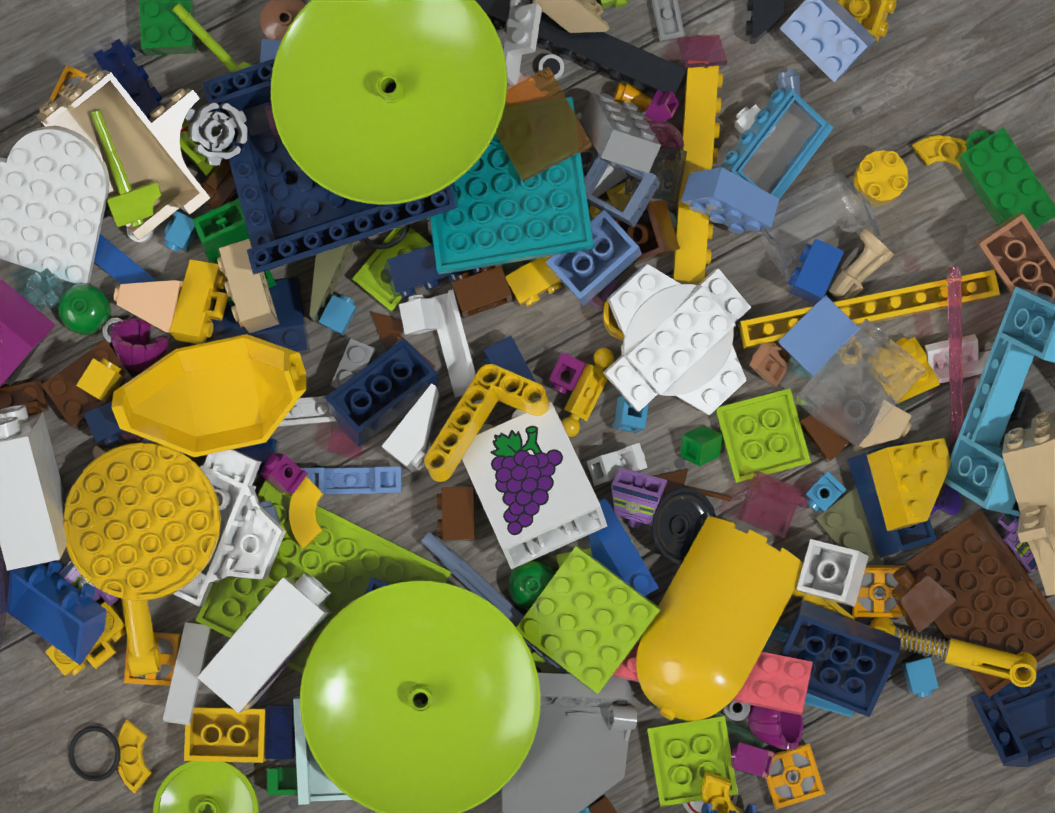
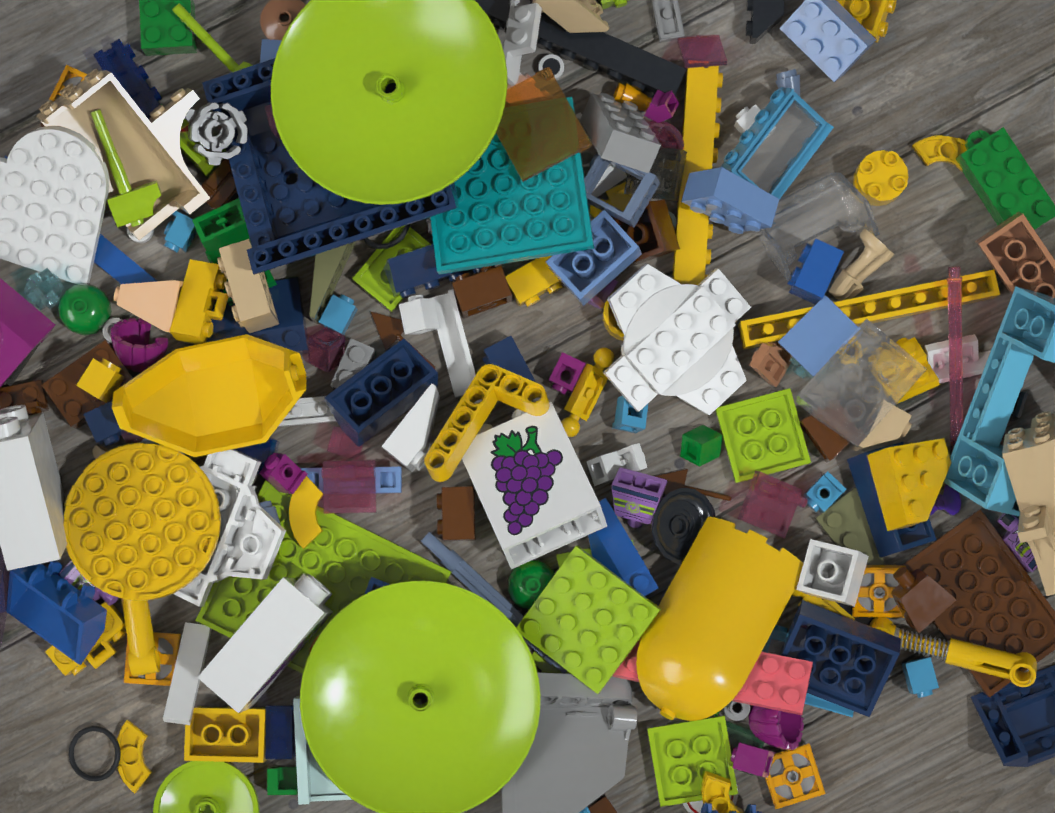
(326, 349): none -> clear pink panel
(349, 487): none -> clear pink plate

